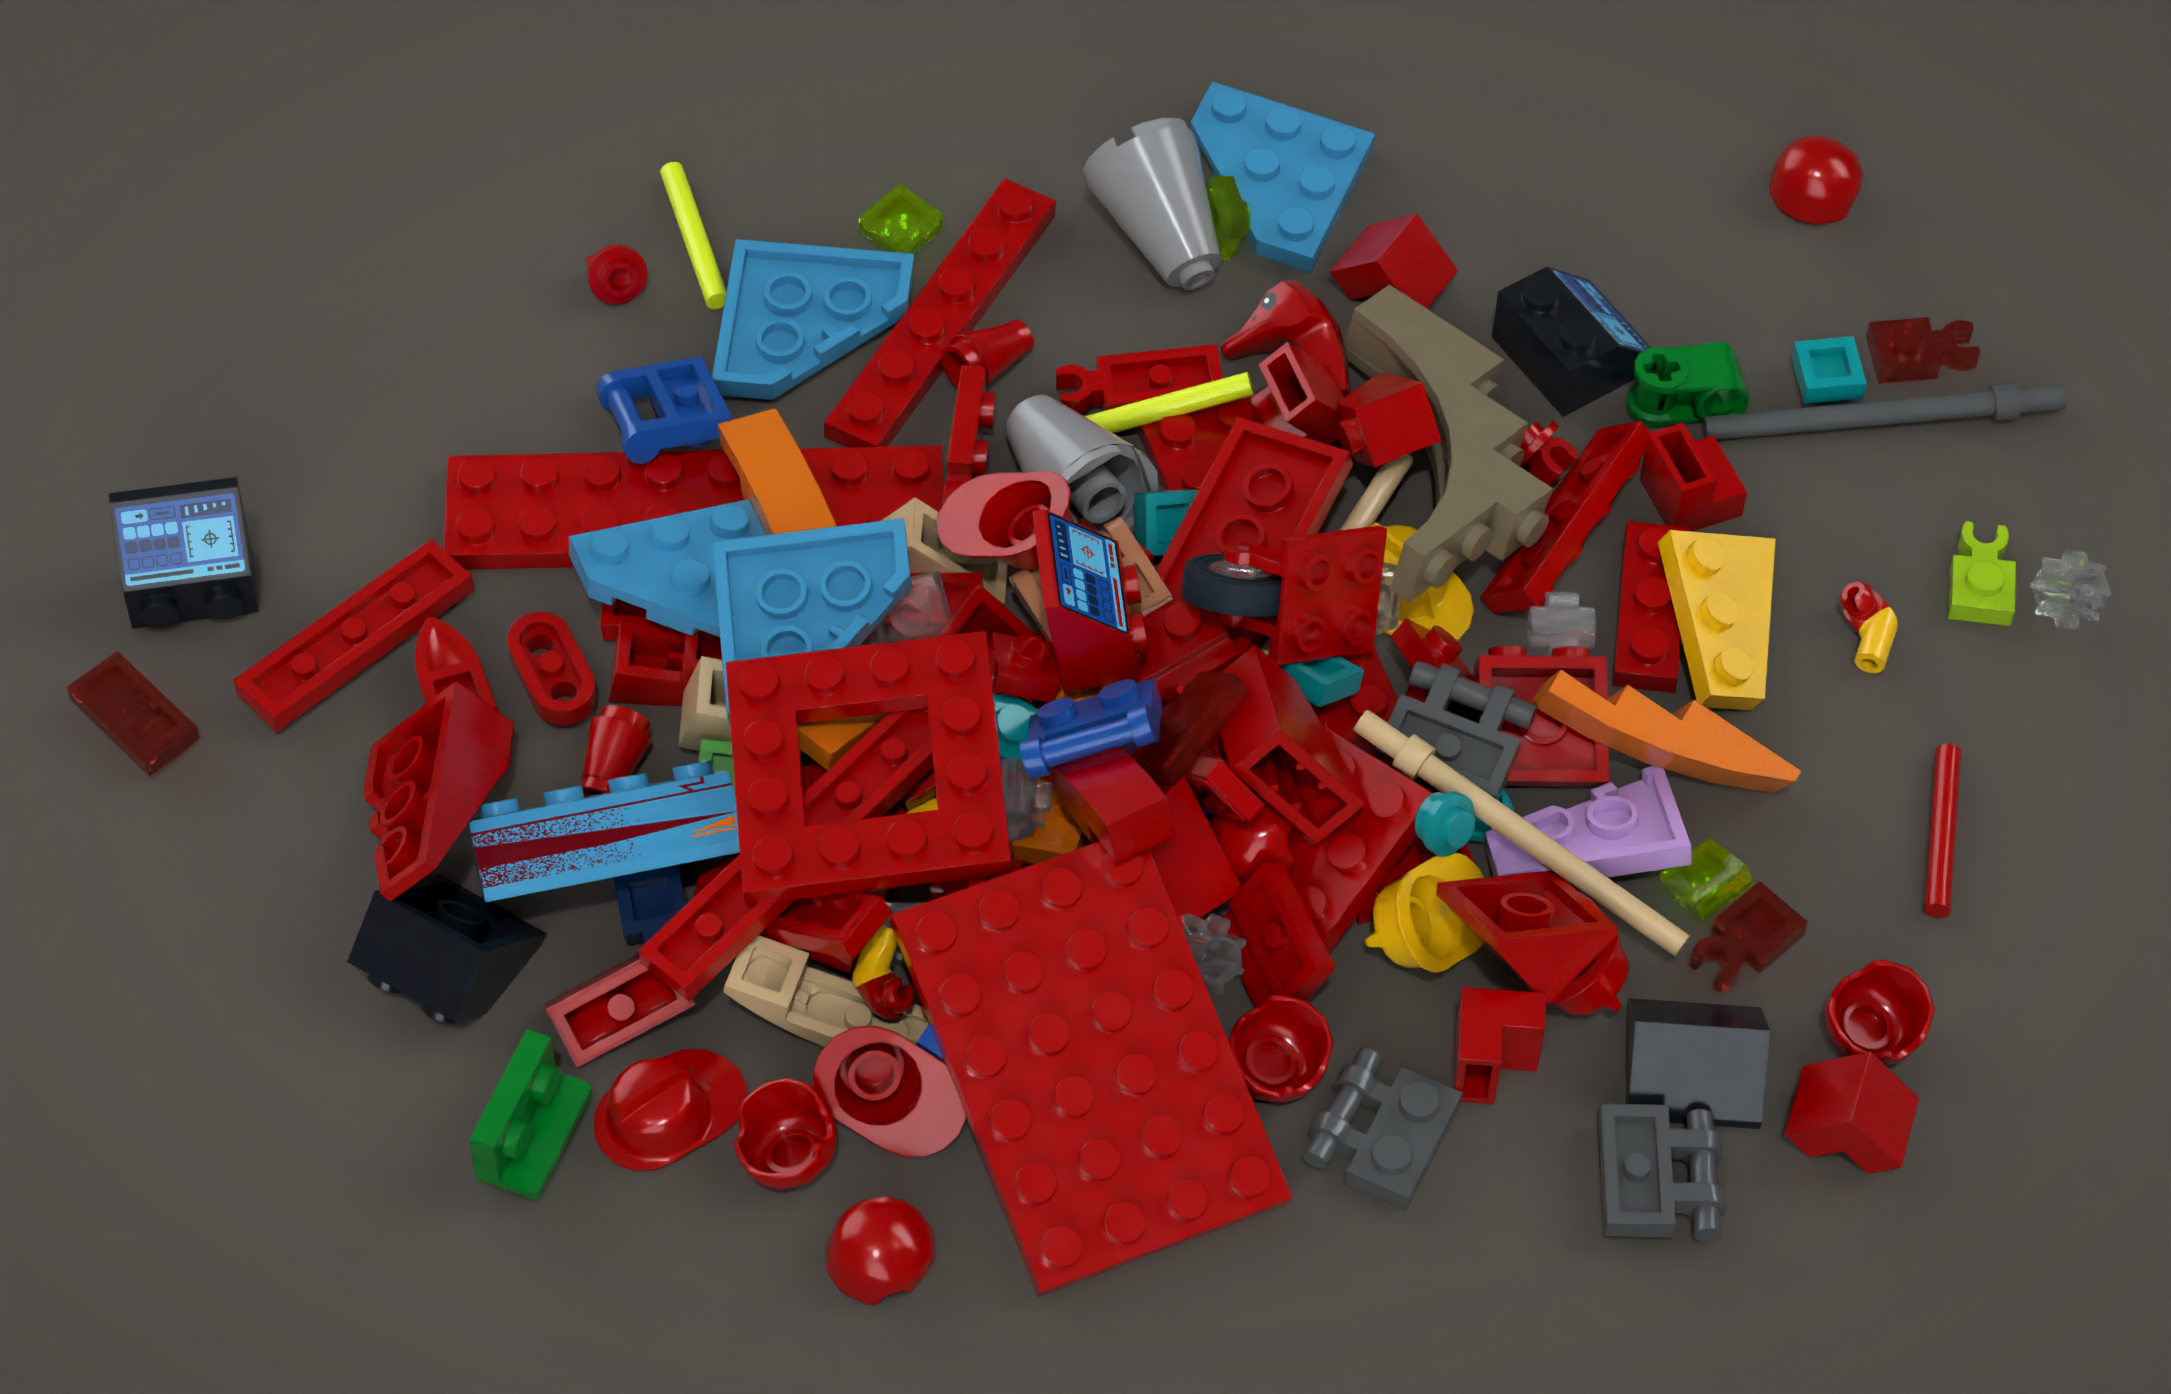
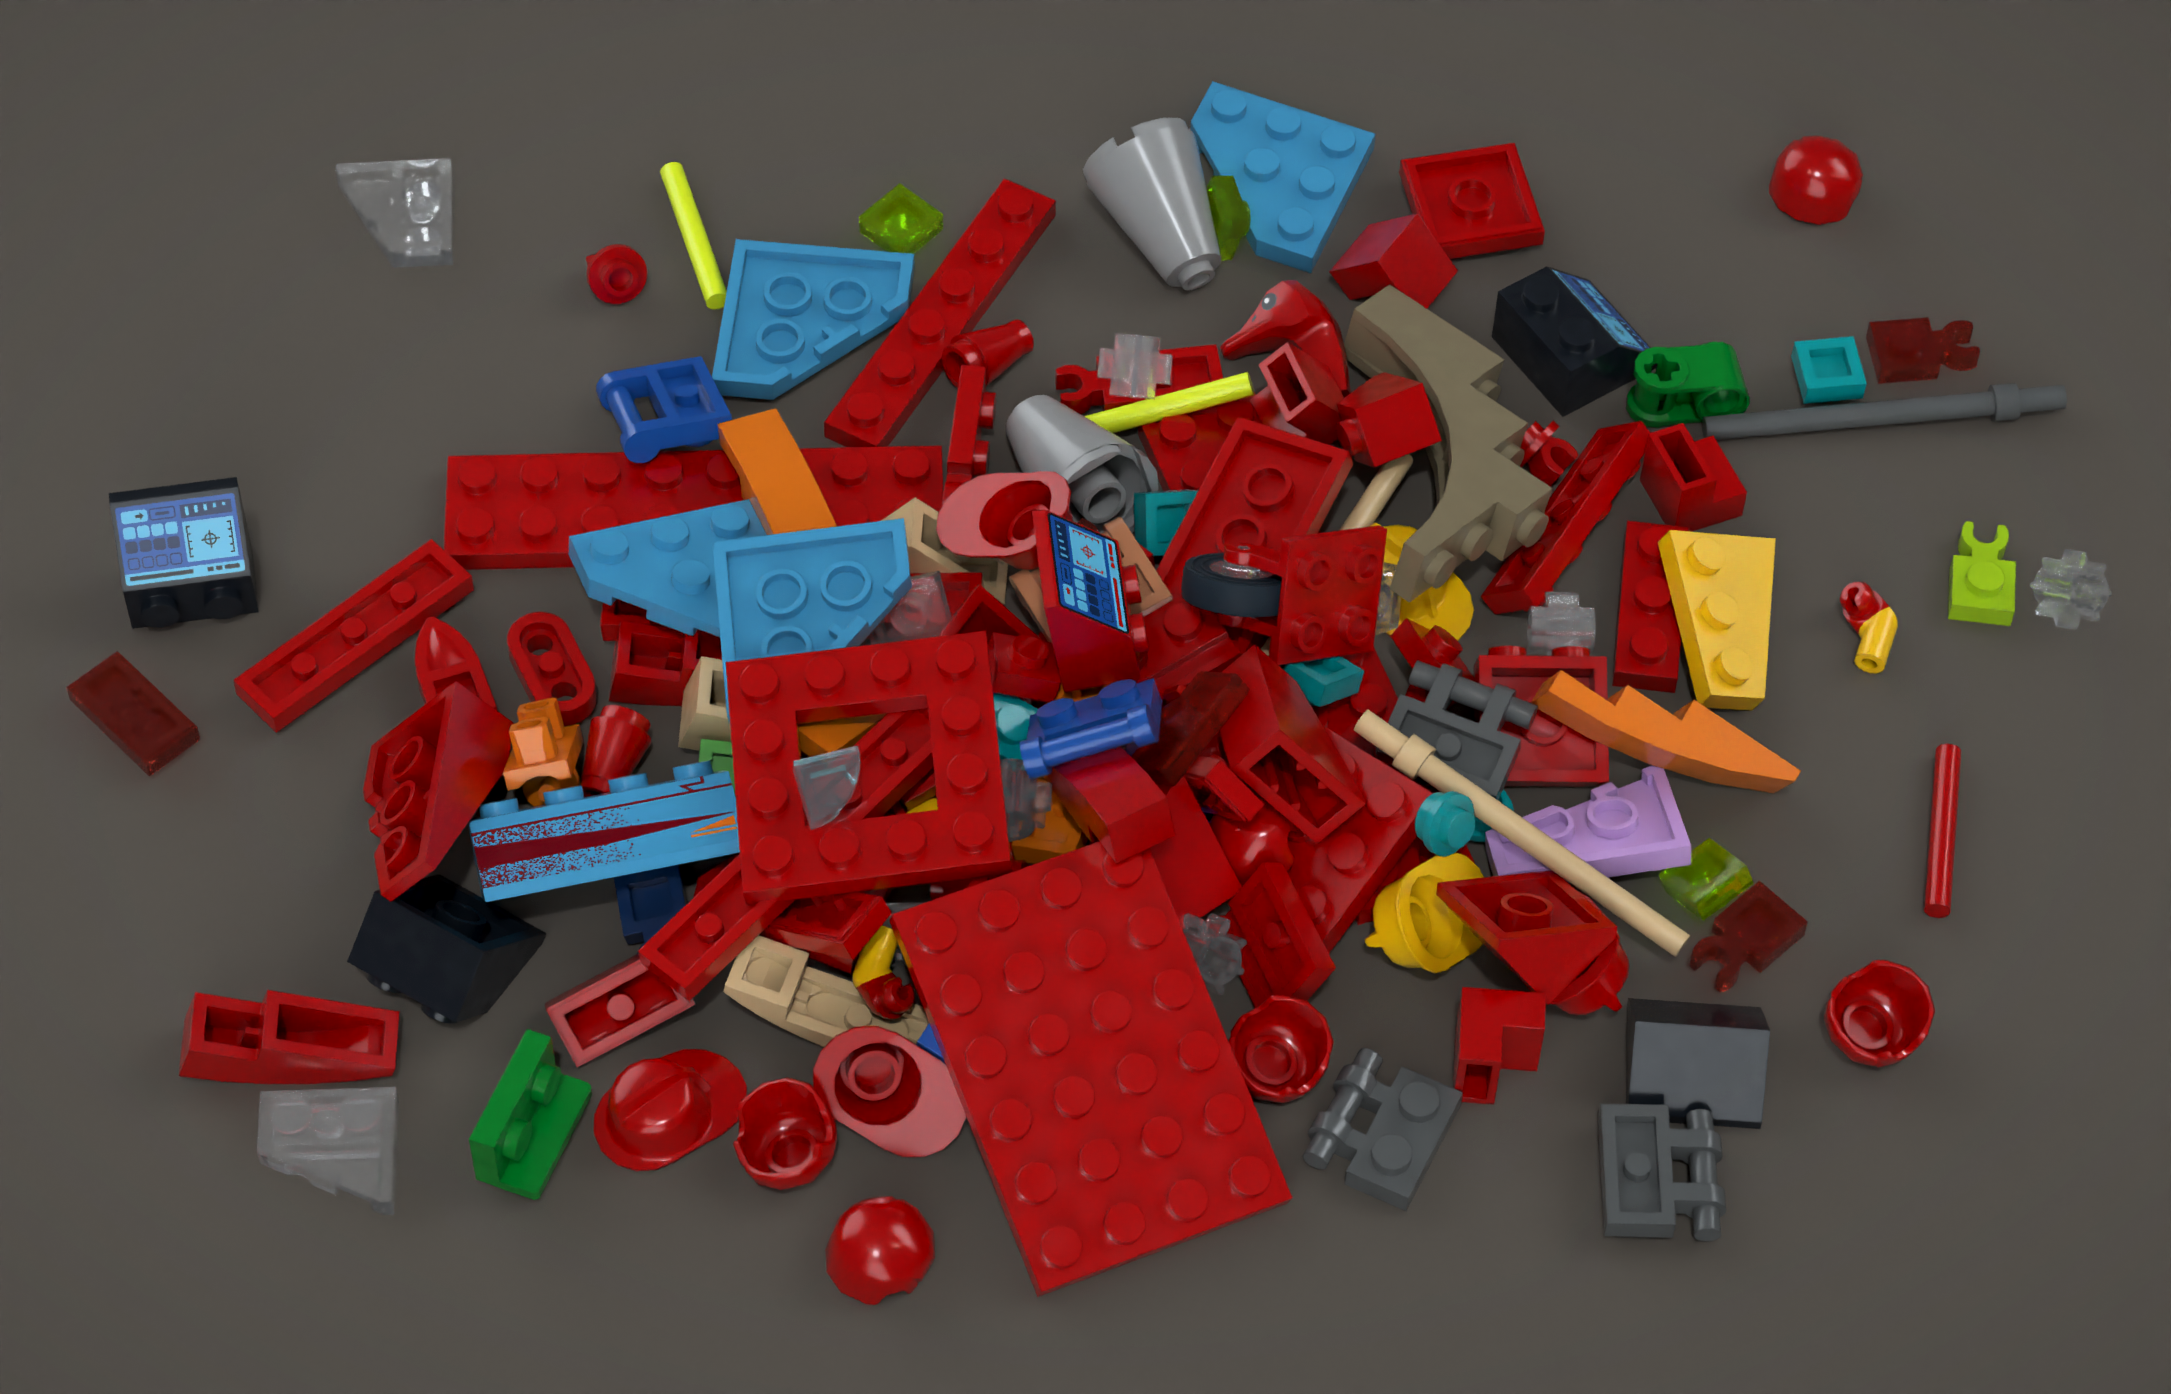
(287, 1040): none -> red slope
(334, 1139): none -> clear wing
(404, 207): none -> clear wing
(542, 751): none -> orange hips
(827, 783): none -> clear light blue tile
(1135, 366): none -> clear gear
(1474, 200): none -> red plate
(1854, 1109): red piece -> none

